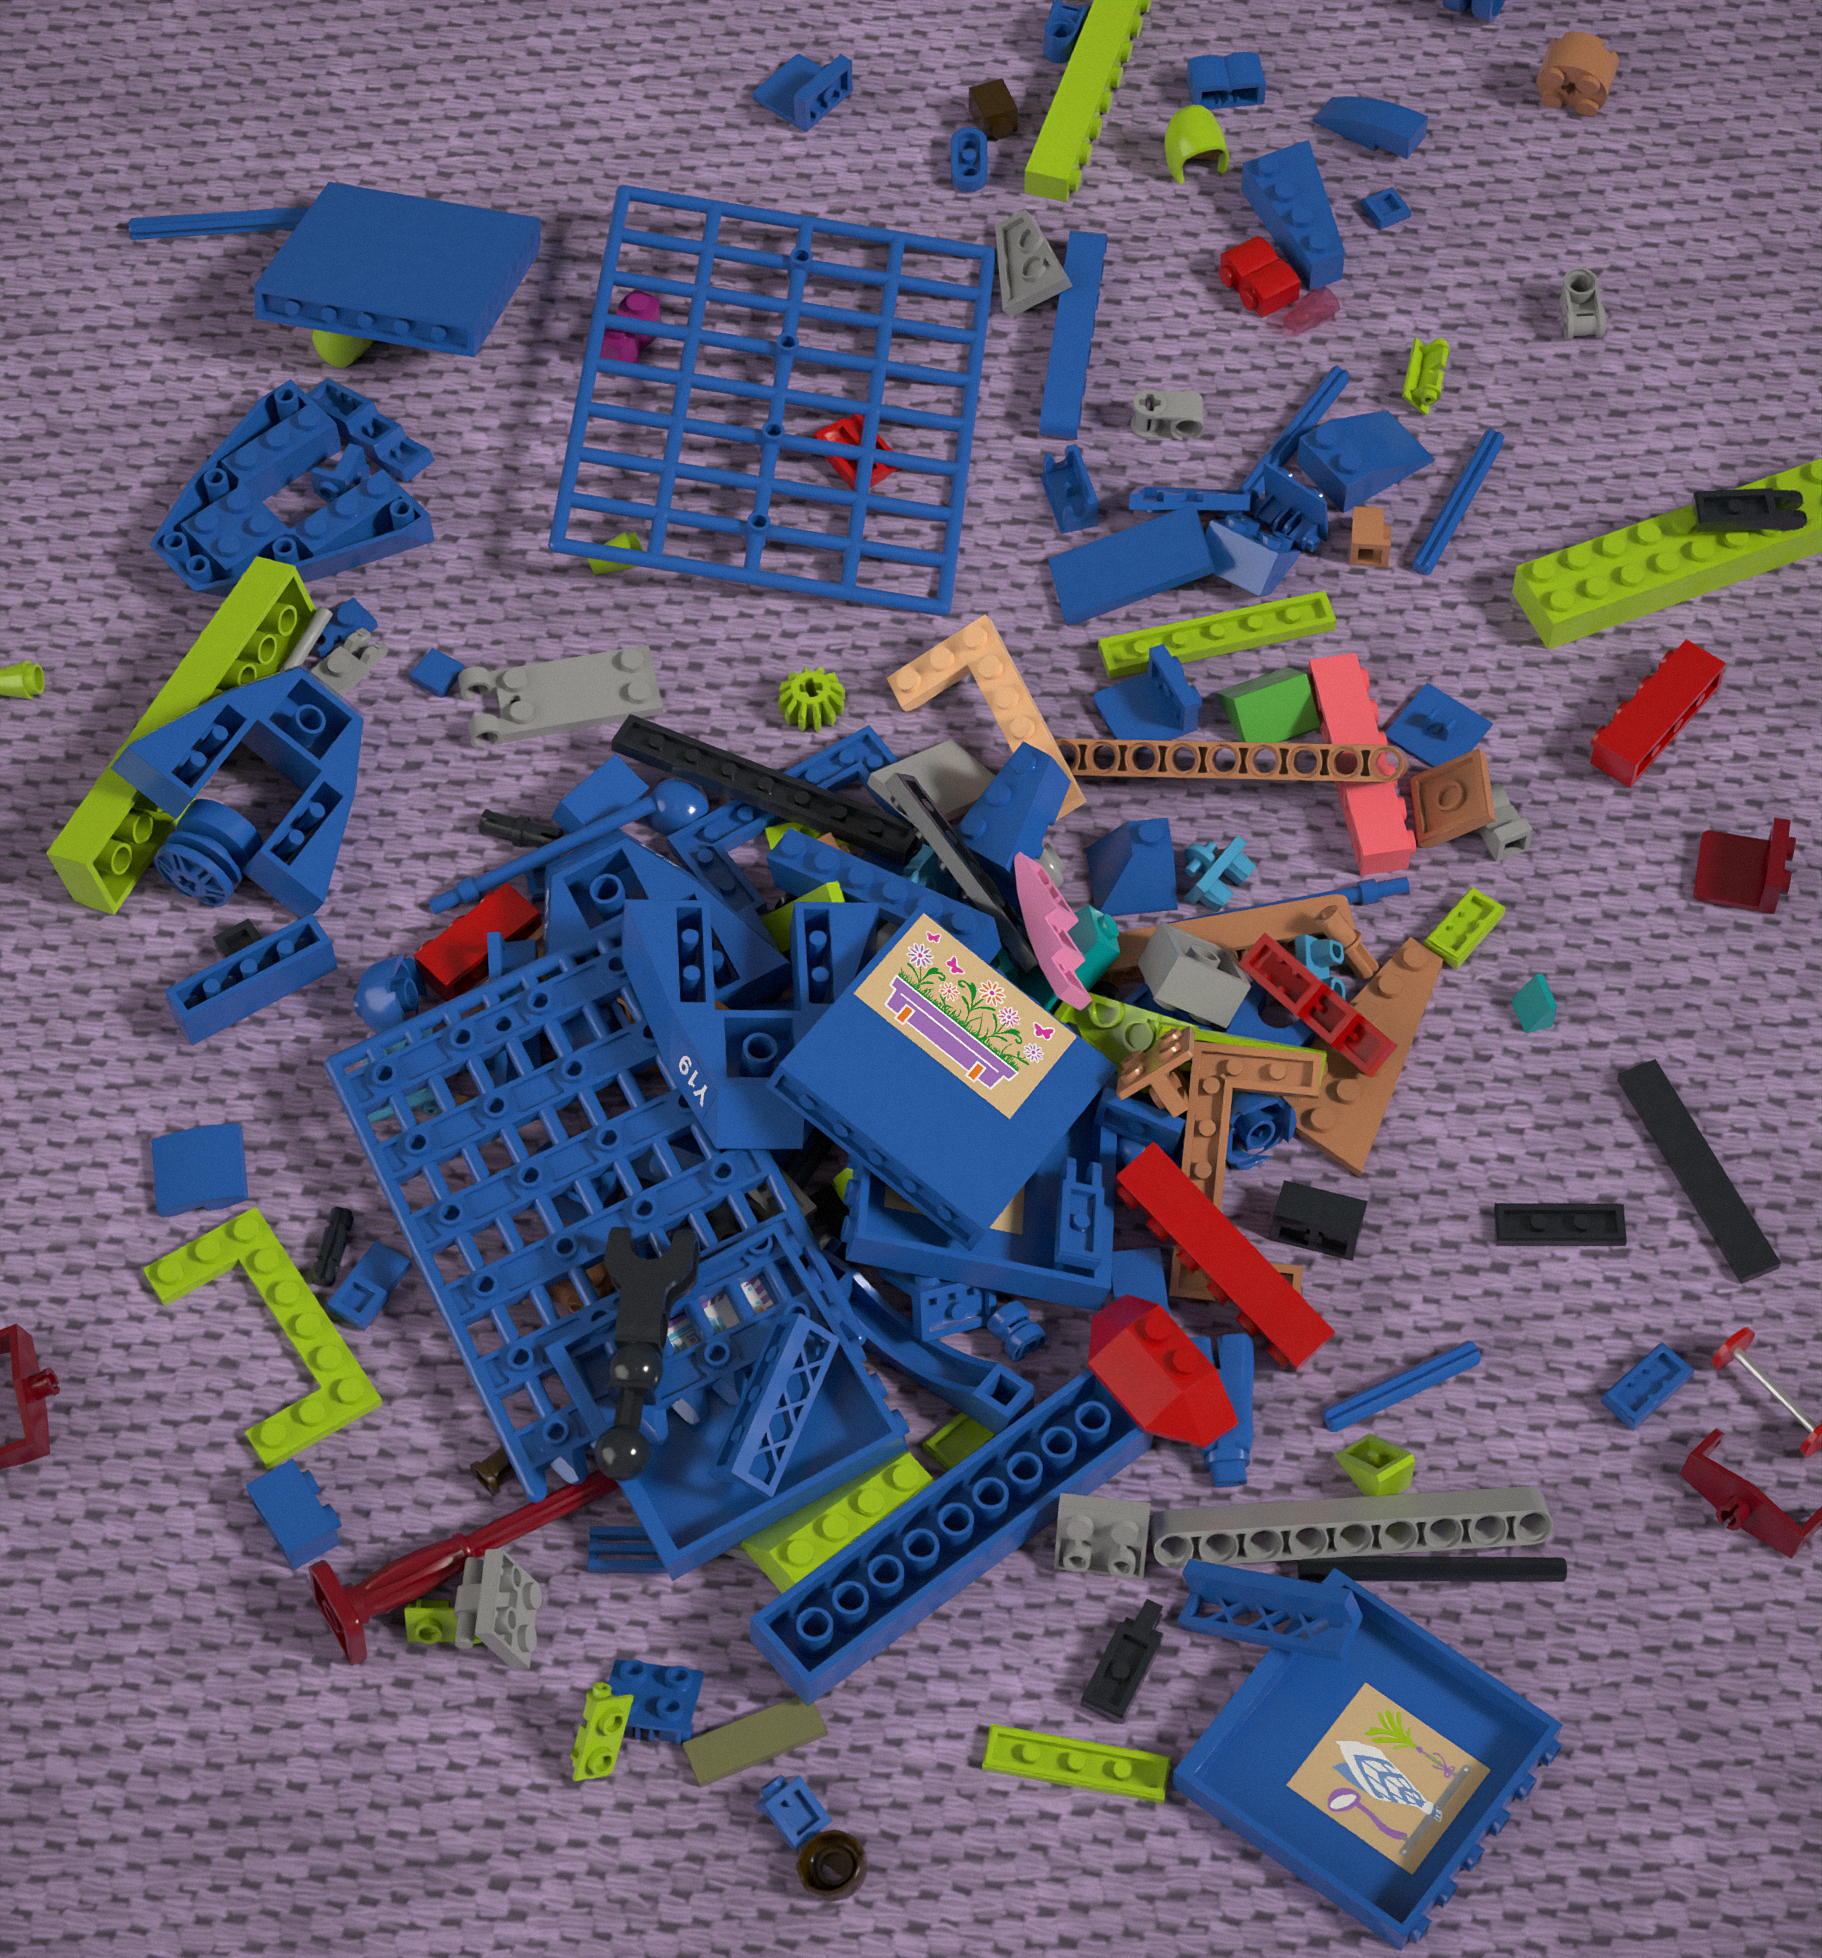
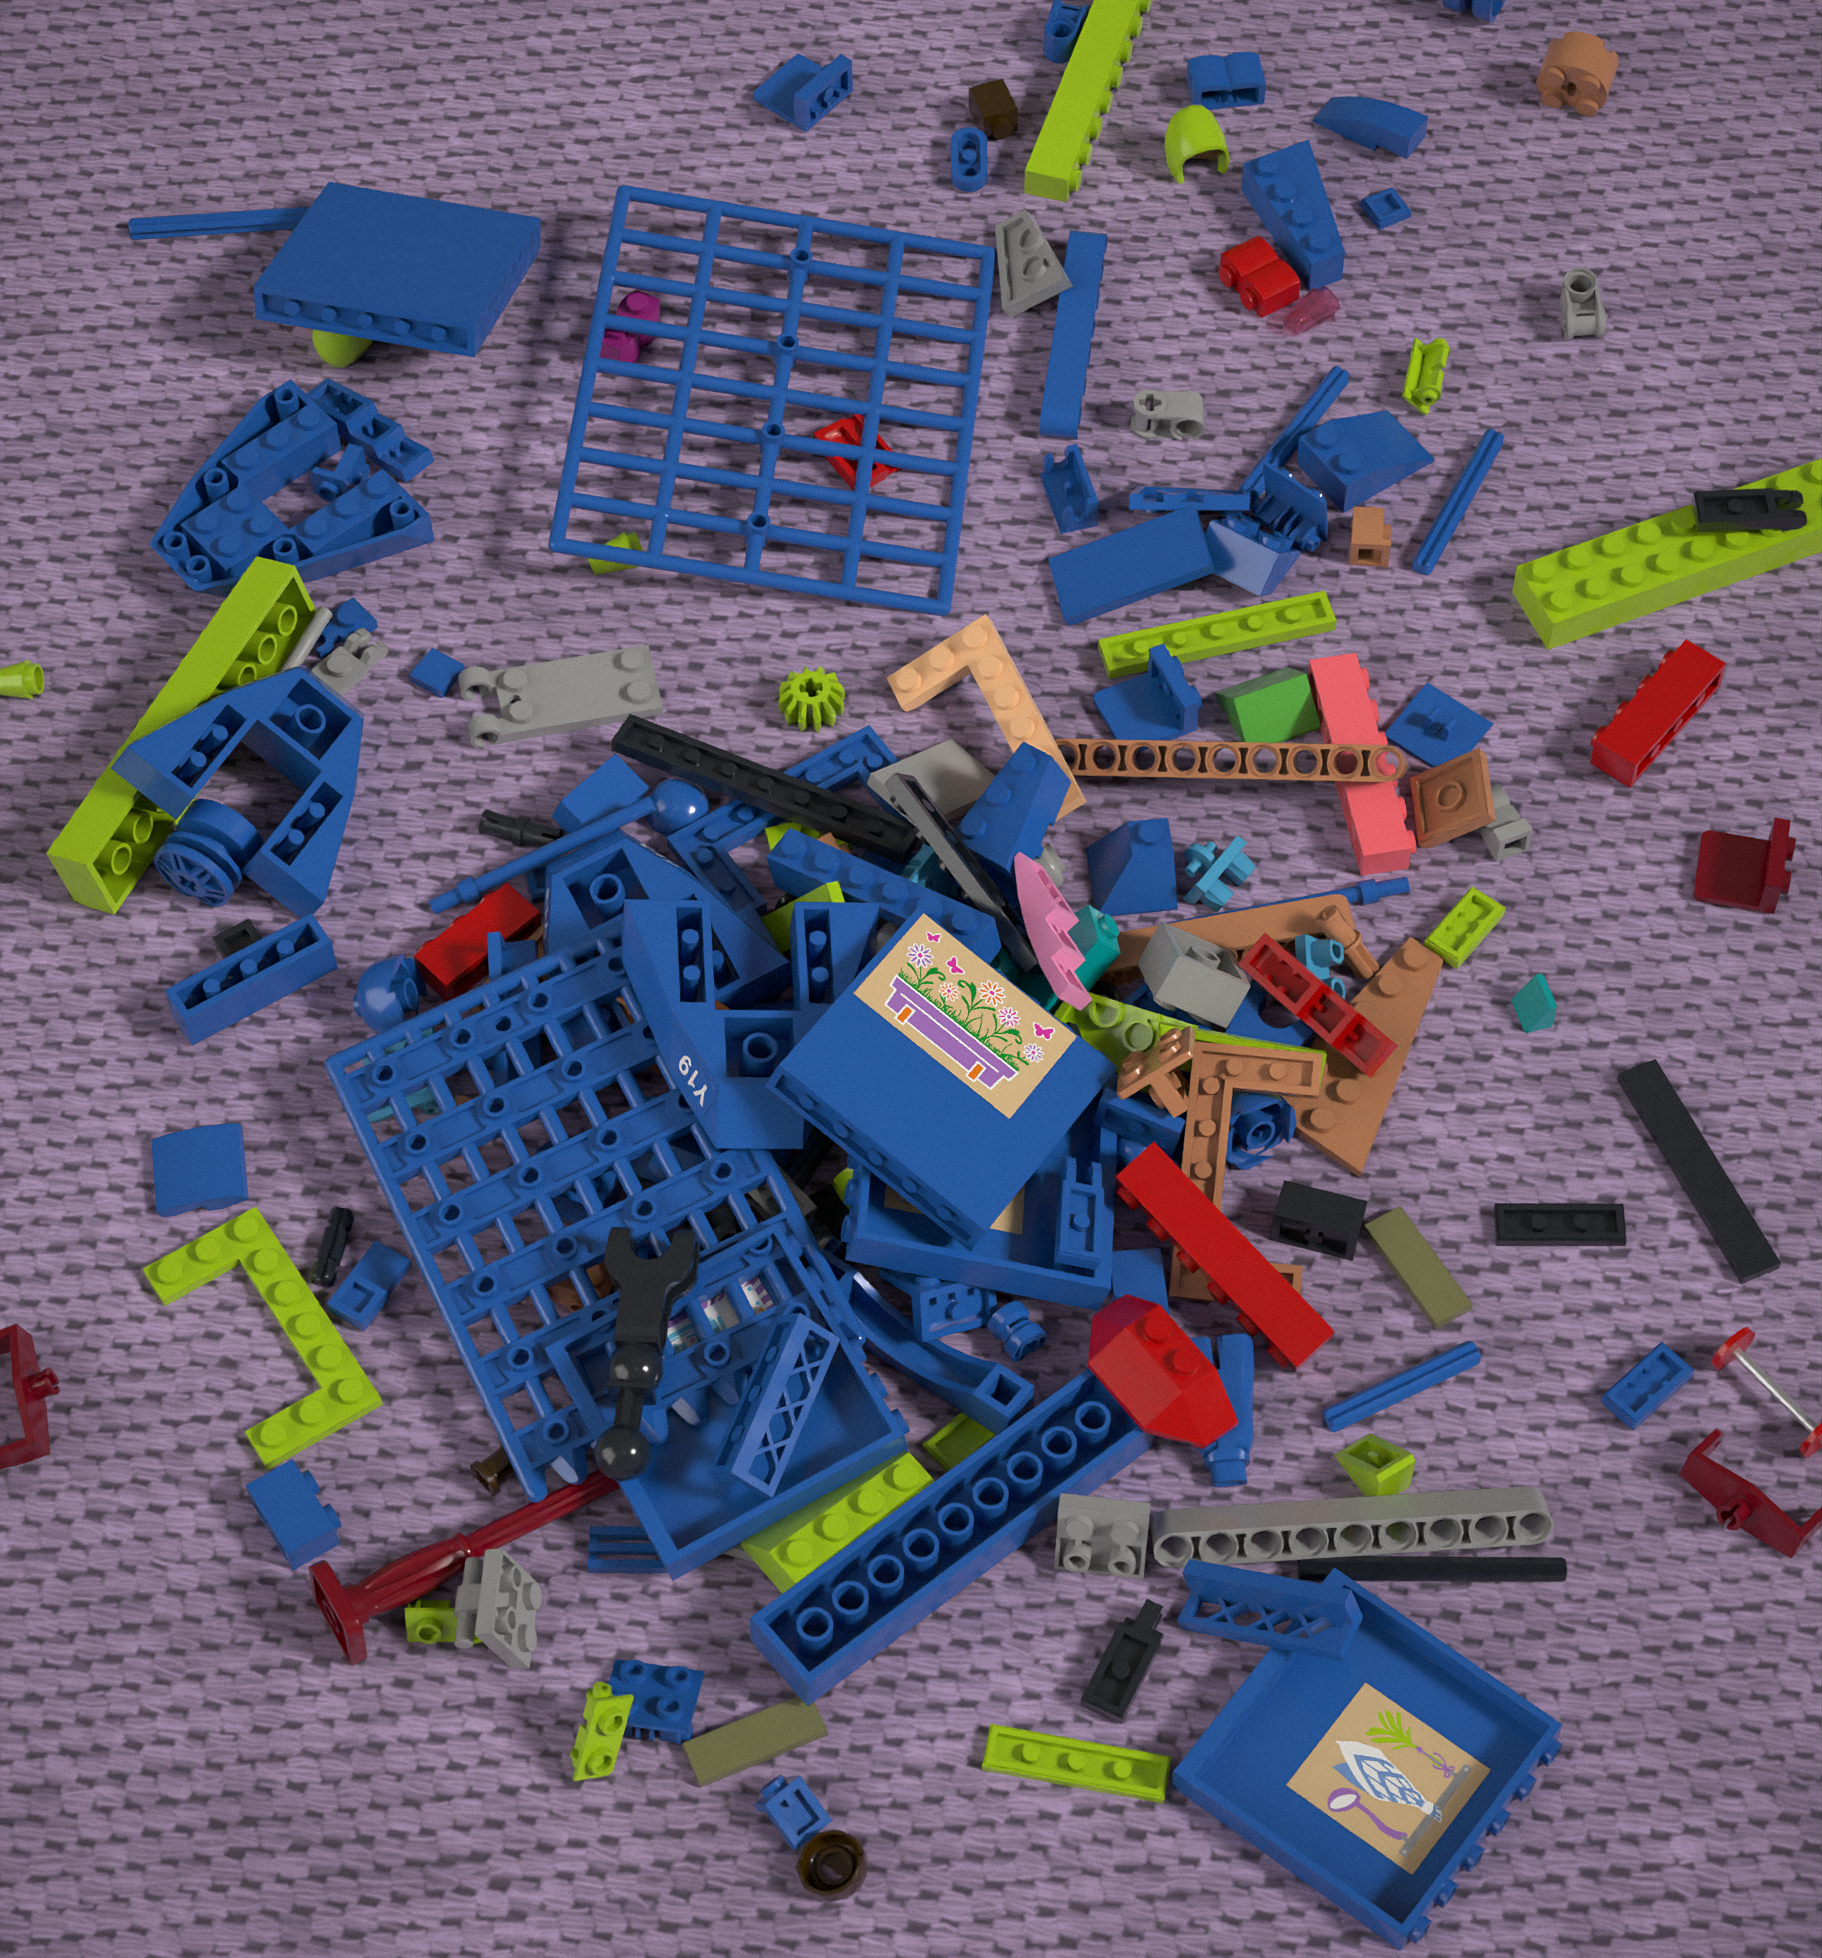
(1418, 1267): none -> olive tile

